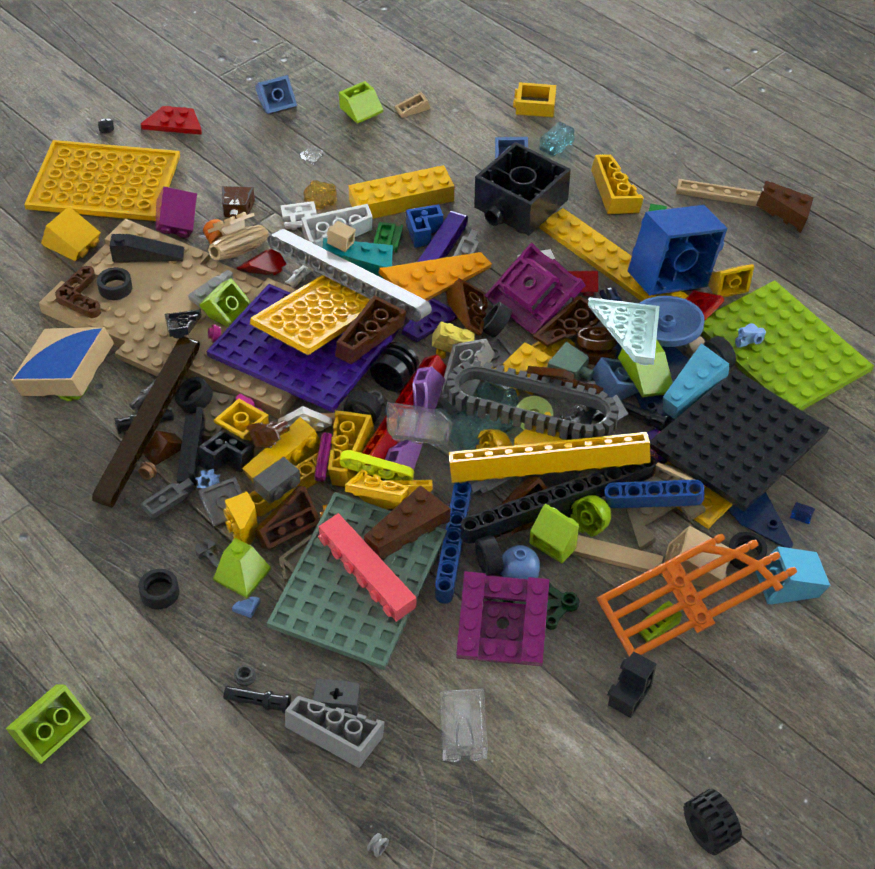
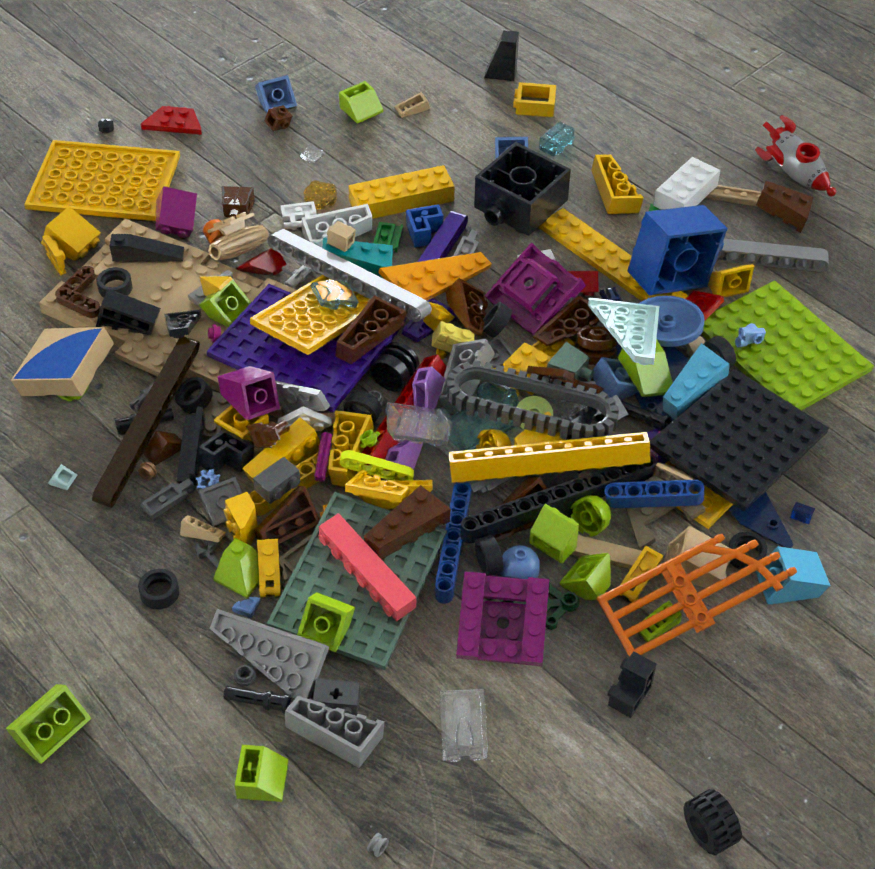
(54, 254): none -> yellow plate
(62, 478): none -> light aqua slope
(127, 313): none -> black wedge
(198, 529): none -> tan slope
(213, 284): none -> yellow slope
(250, 391): none -> magenta slope
(260, 774): none -> lime slope
(269, 567): none -> yellow plate
(278, 118): none -> reddish brown brick
(279, 655): none -> light grey wing
(294, 397): none -> light grey wing
(325, 620): none -> lime slope
(333, 293): none -> slope
(369, 438): none -> lime plate
(437, 315): none -> yellow slope
(504, 58): none -> black wedge
(589, 576): none -> lime slope
(646, 561): none -> yellow plate
(687, 185): none -> white brick
(774, 255): none -> light grey beam
(786, 151): none -> piece

